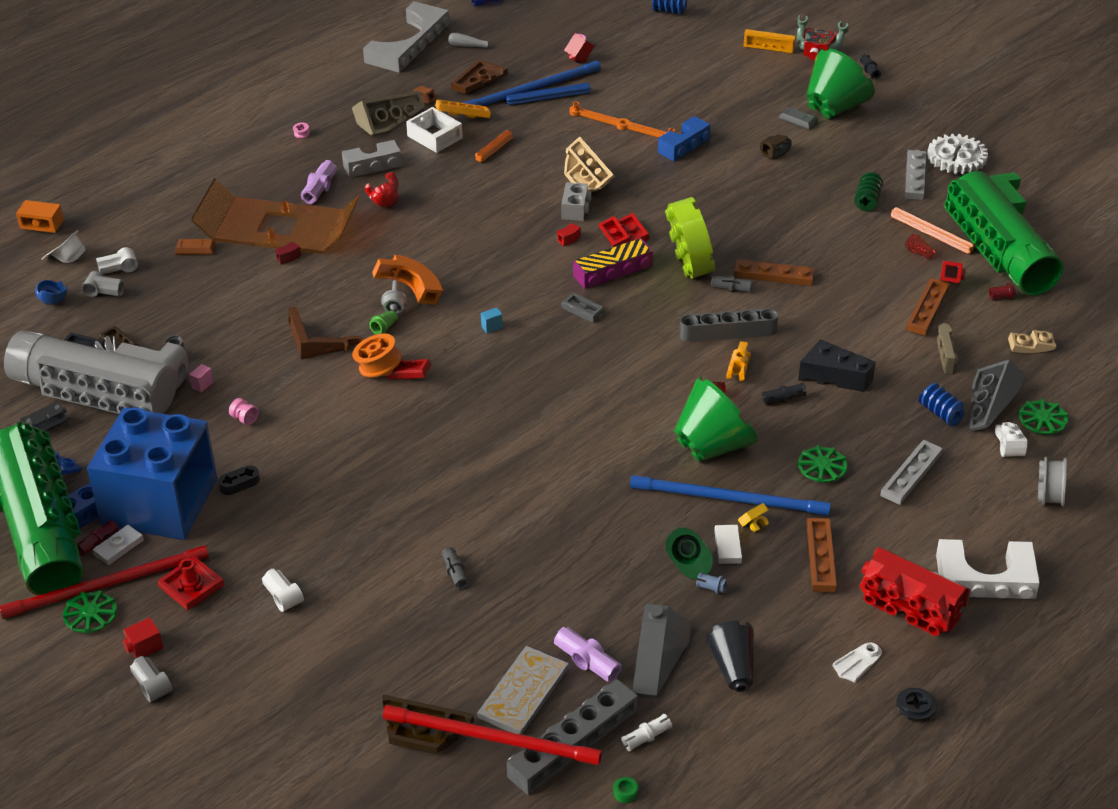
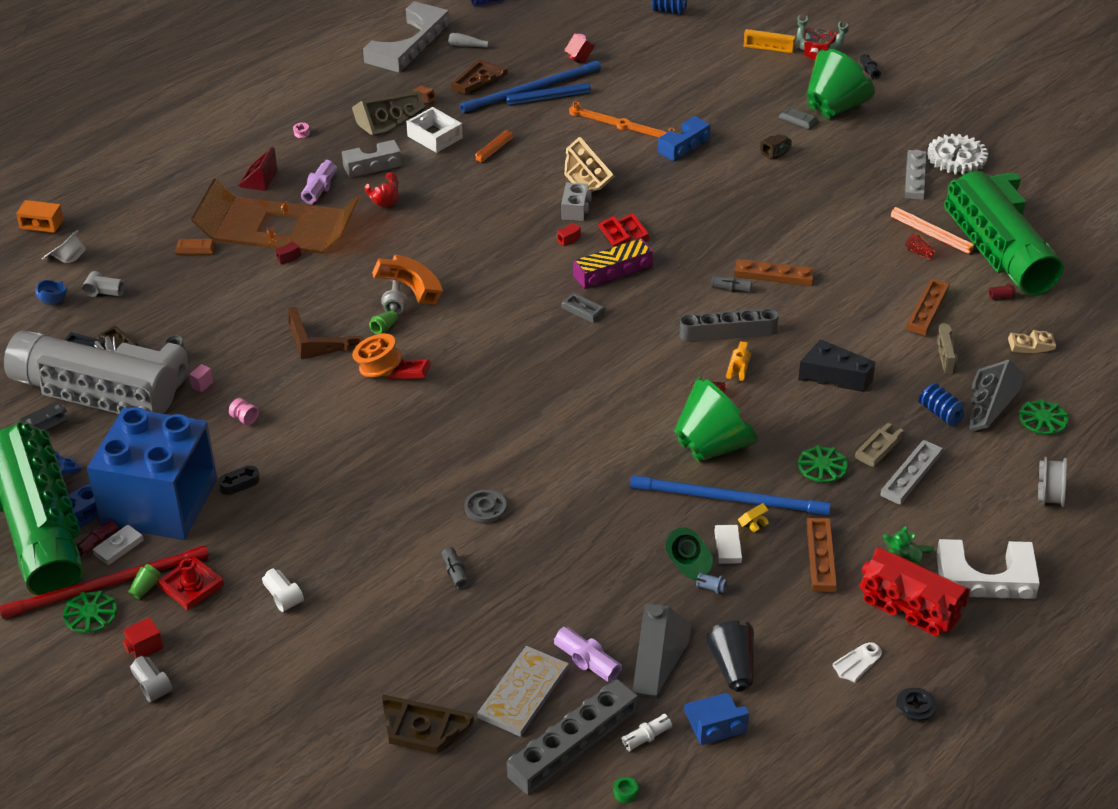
(123, 260): white piece -> none
(144, 581): none -> bright green cone
(260, 172): none -> dark red slope
(457, 108): light orange plate -> none
(485, 509): none -> dark grey wheel
(491, 320): dark azure piece -> none
(579, 753): red piece -> none
(690, 238): lime brick -> none
(716, 718): none -> blue bracket
(784, 393): black pin -> none
(868, 191): dark green piece -> none
(879, 445): none -> dark tan hinge
(903, 546): none -> green animal
(952, 272): red brick -> none
(1011, 440): white plate -> none

